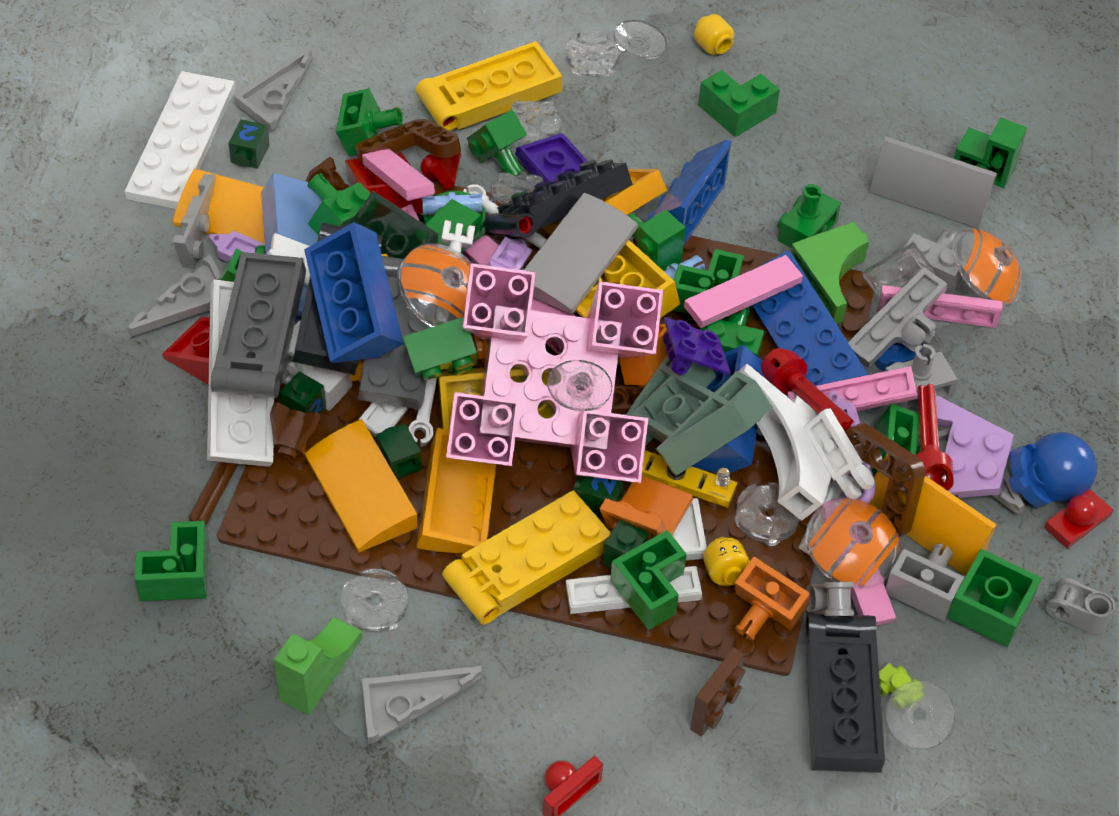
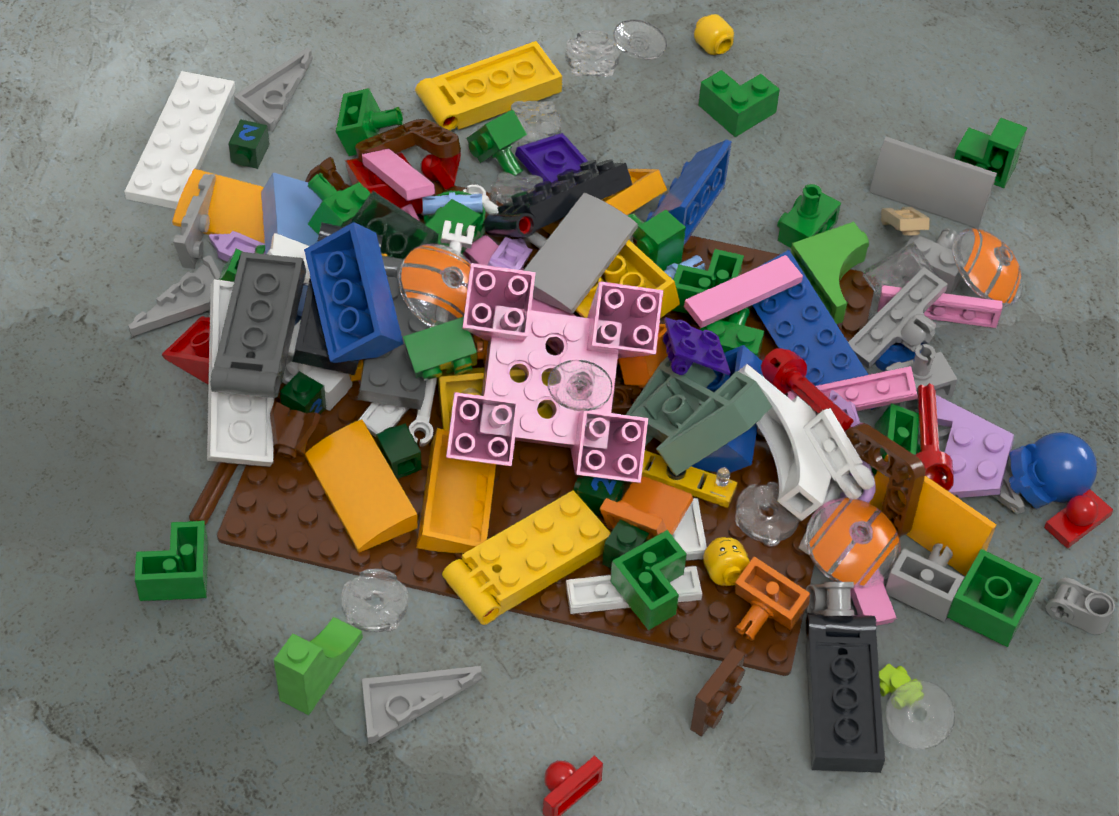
(905, 220): none -> tan plate

